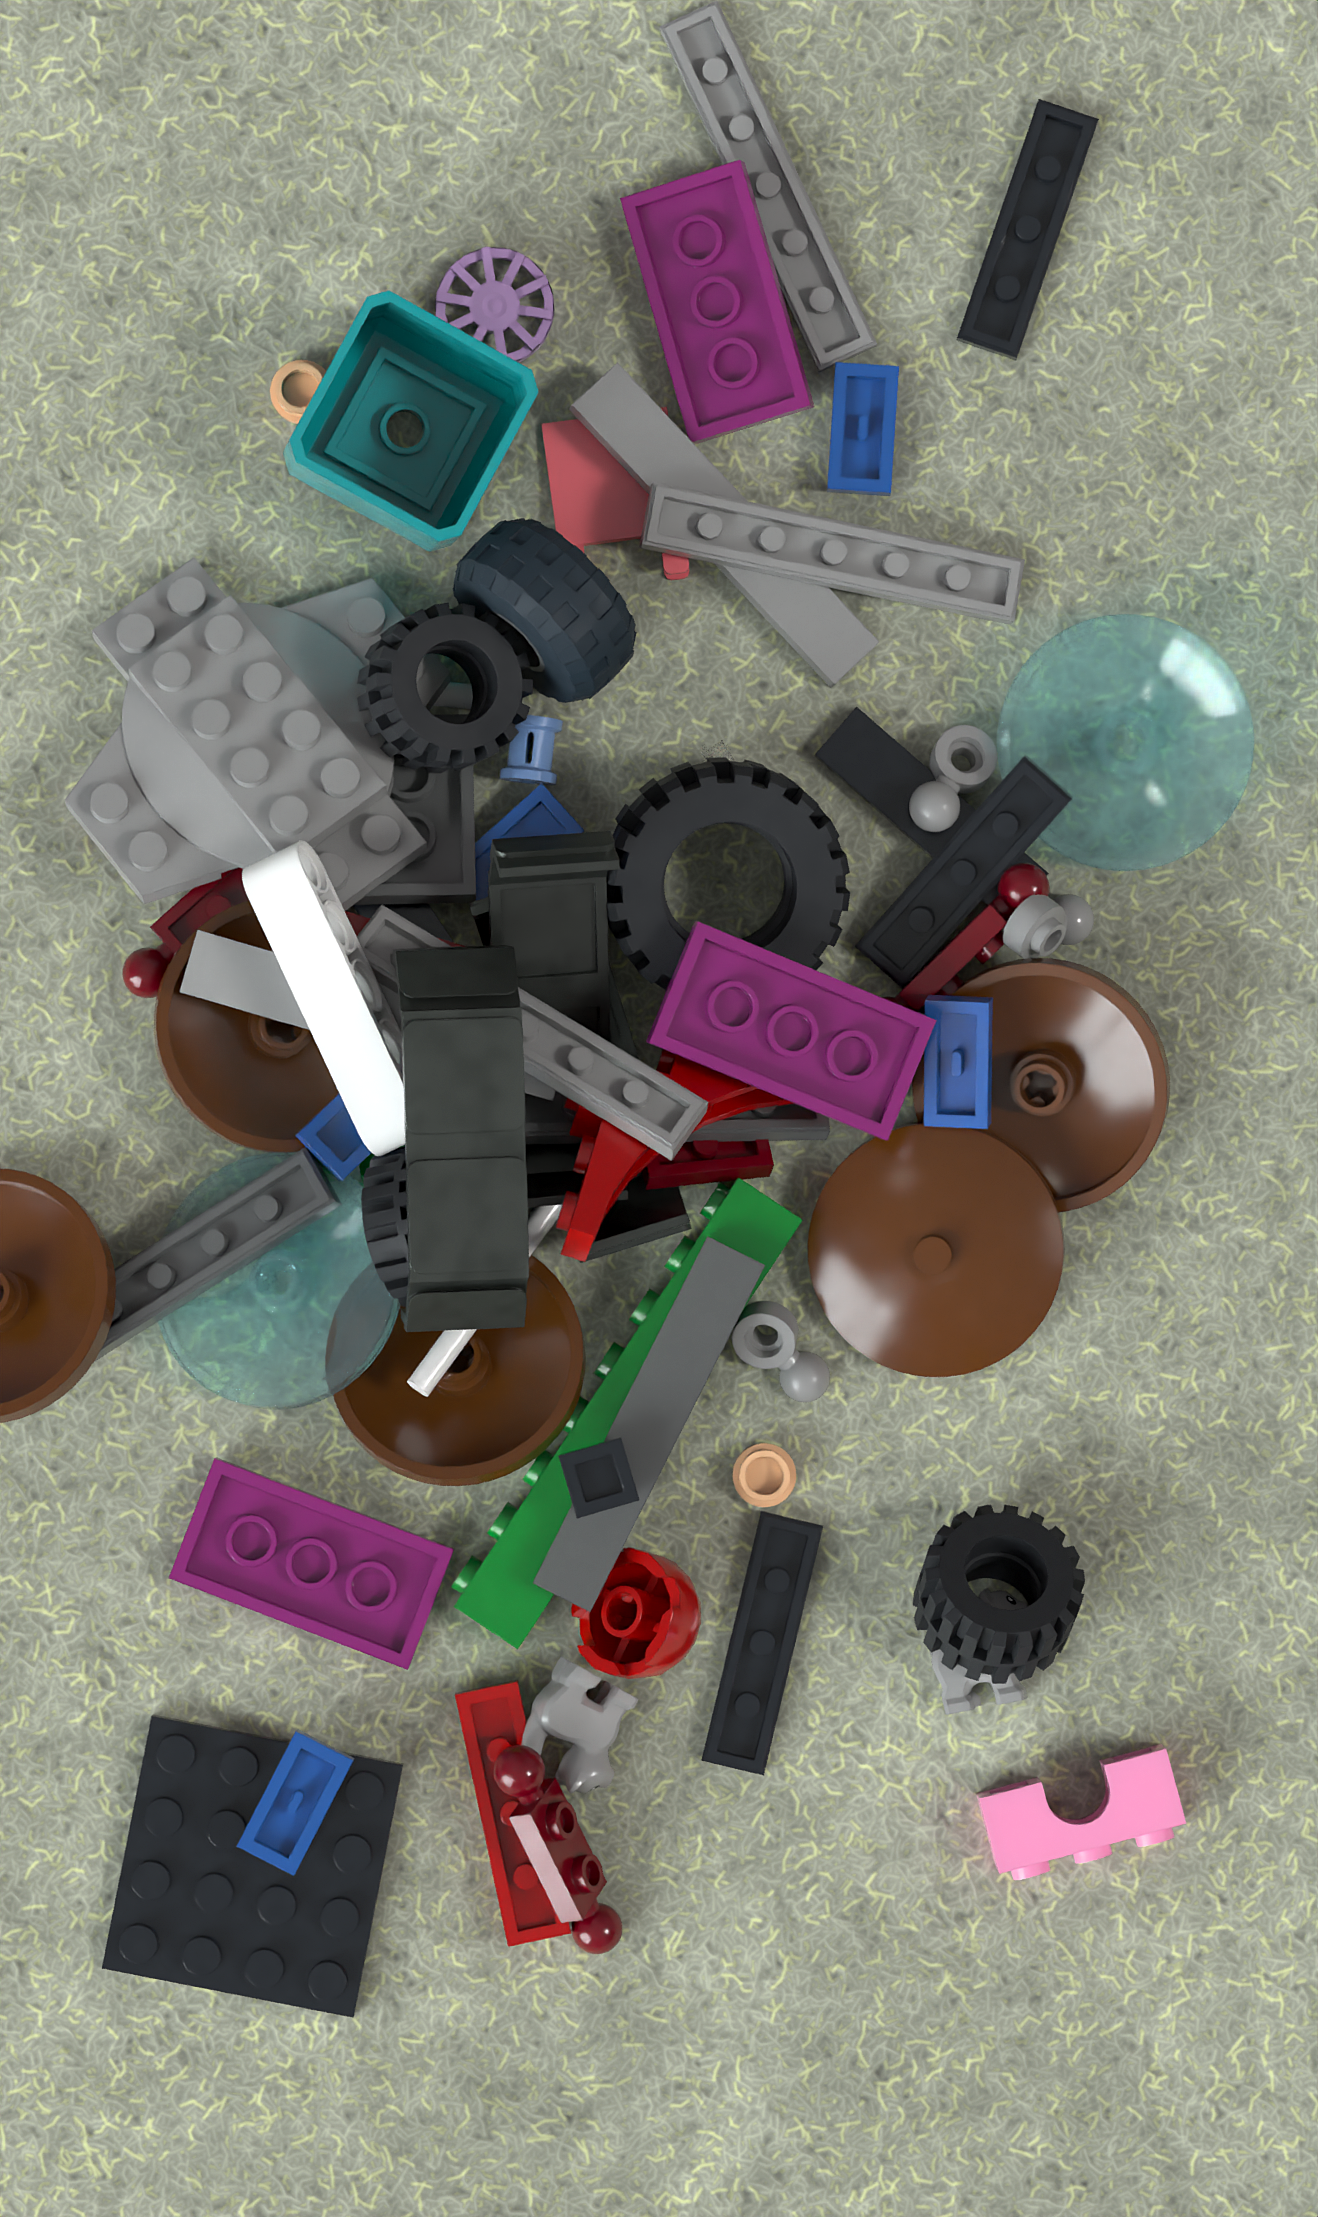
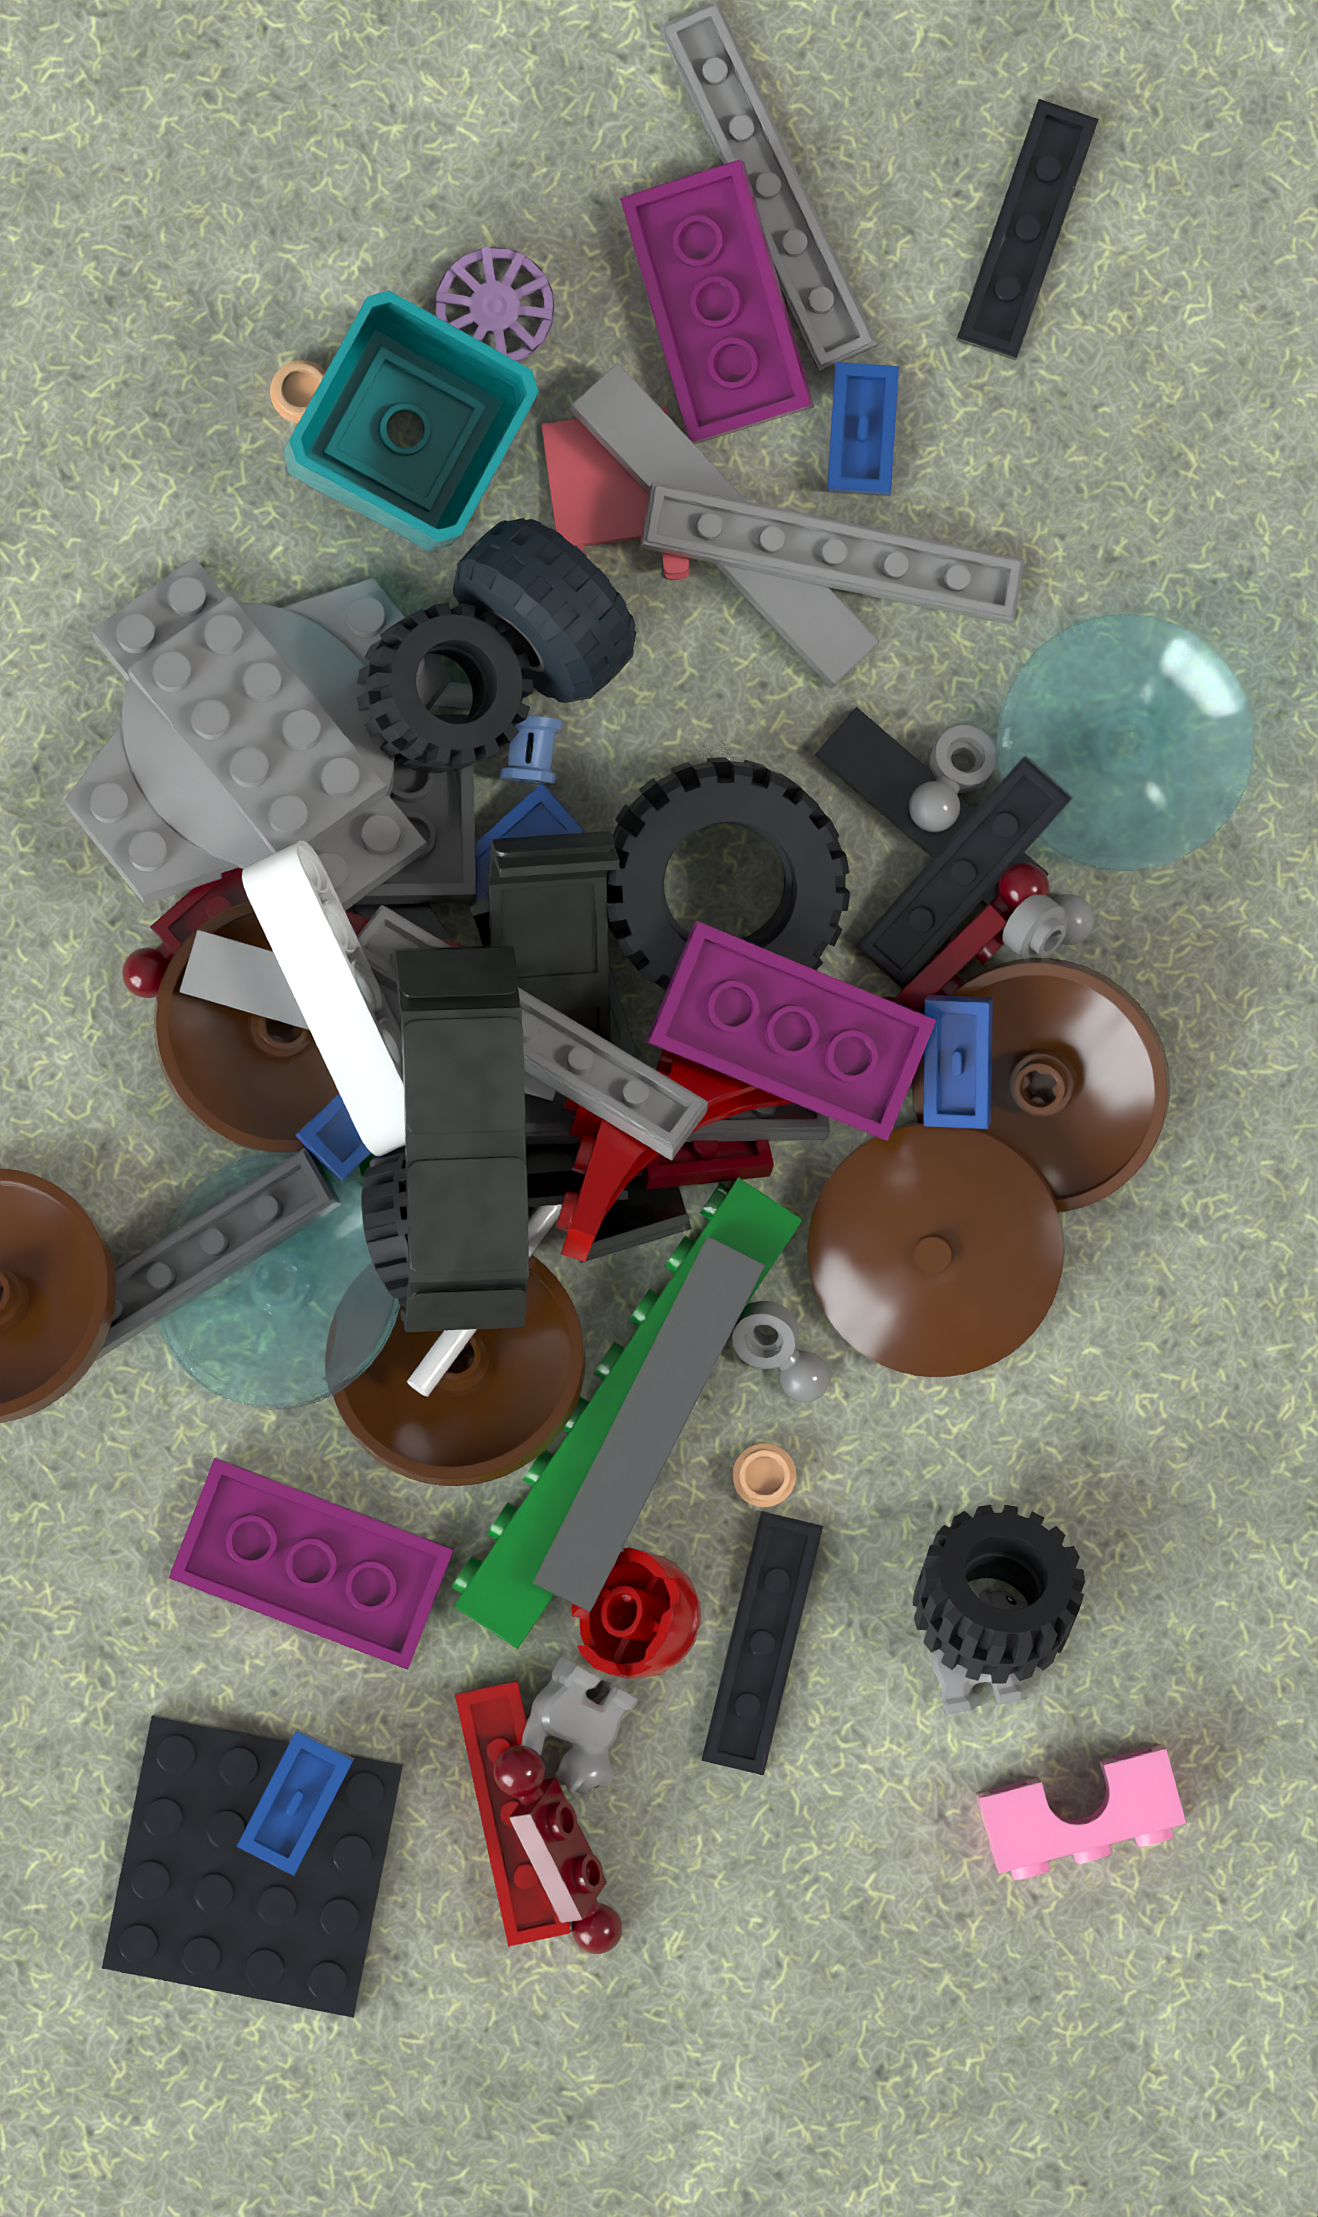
(599, 1477): black plate -> none

